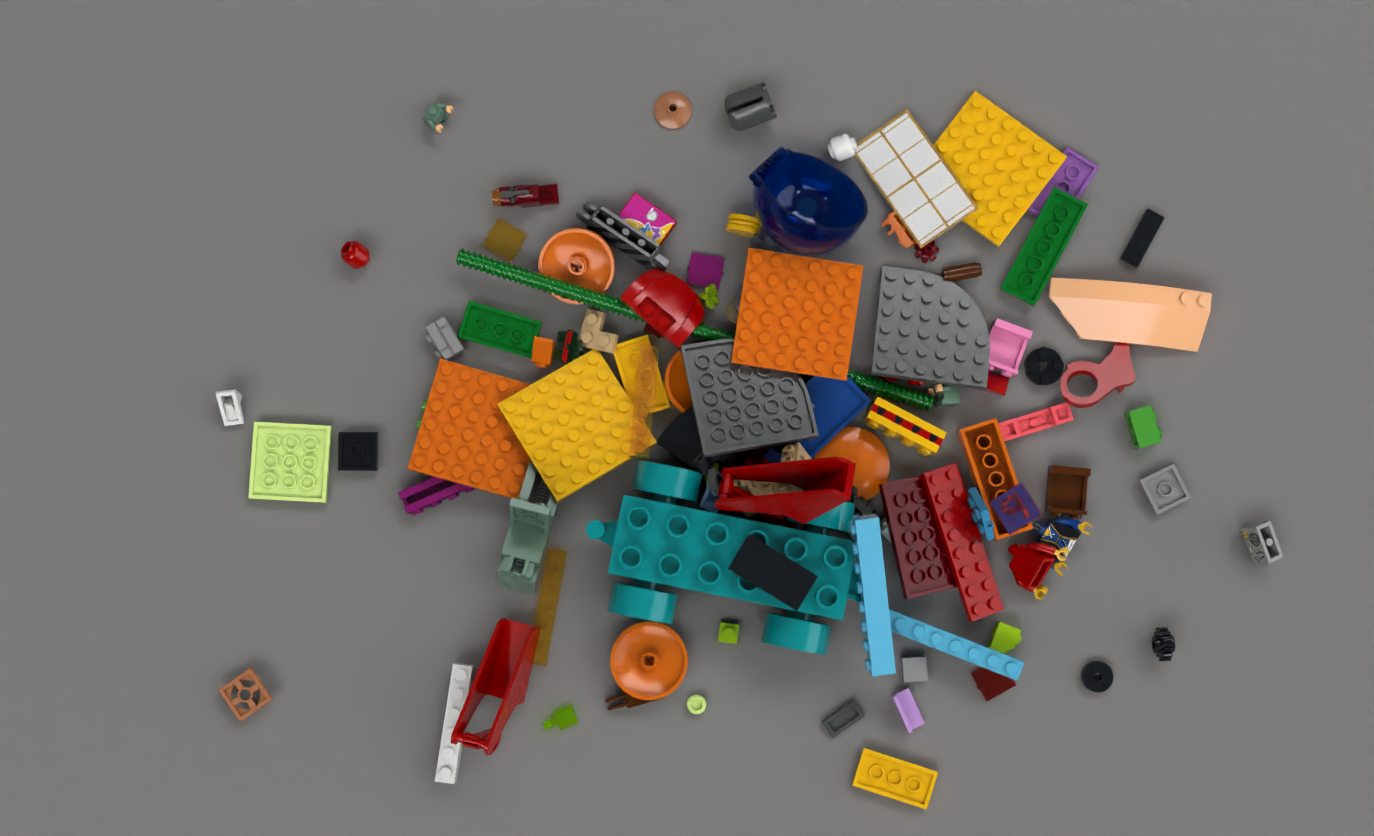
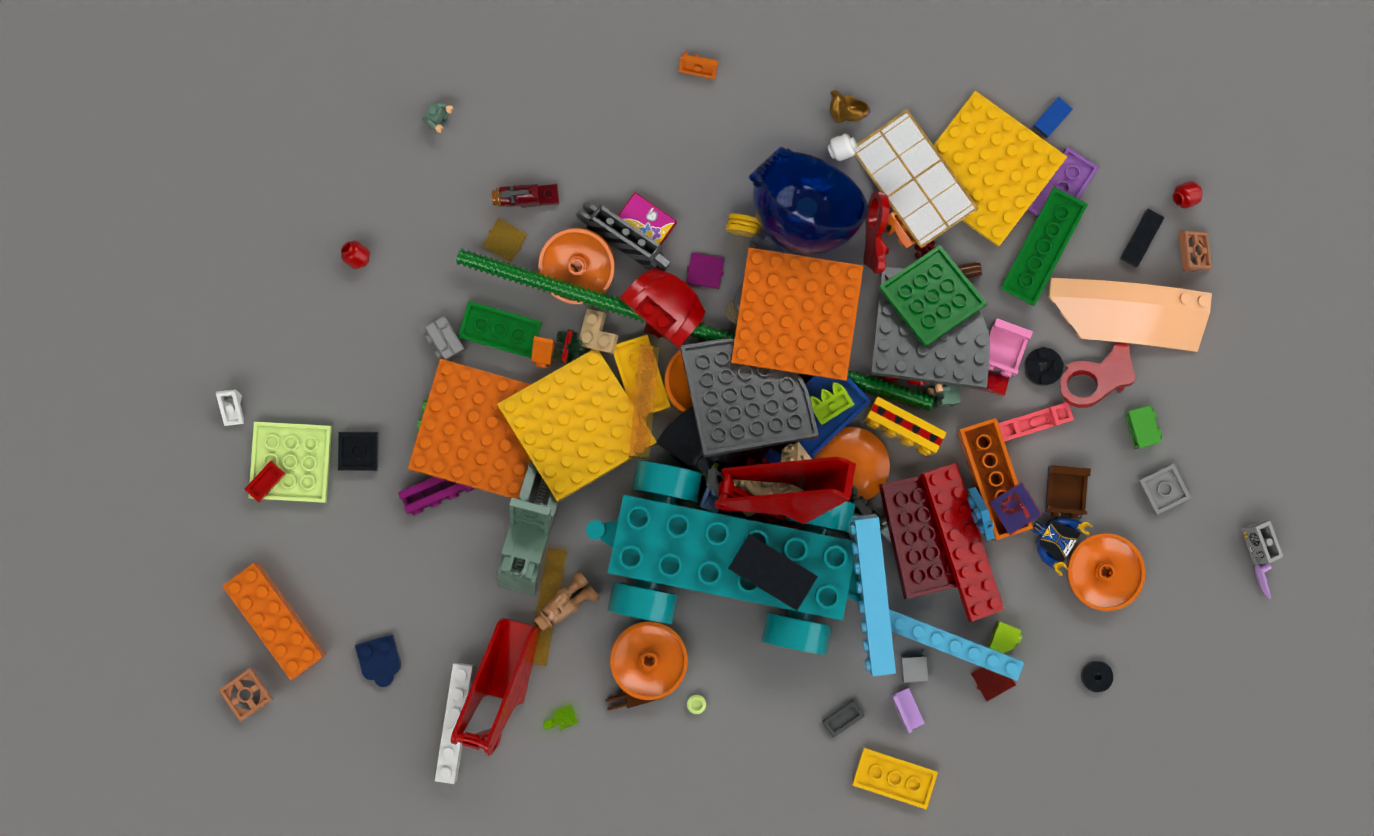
(265, 481): none -> red tile
(274, 620): none -> orange brick
(379, 660): none -> dark blue plate
(562, 606): none -> medium nougat piece
(673, 119): nougat dish -> none
(698, 66): none -> orange plate
(709, 296): lime plant -> none
(728, 632): lime plate -> none
(749, 107): dark grey cylinder -> none
(831, 403): none -> lime plate
(847, 108): none -> pearl gold hair
(875, 247): none -> red animal
(932, 296): none -> green plate
(1032, 564): red torso -> none
(1052, 117): none -> blue tile
(1106, 572): none -> orange dish
(1163, 644): black gear -> none
(1187, 194): none -> red head
(1200, 240): none -> nougat piece
(1261, 578): none -> lavender bar

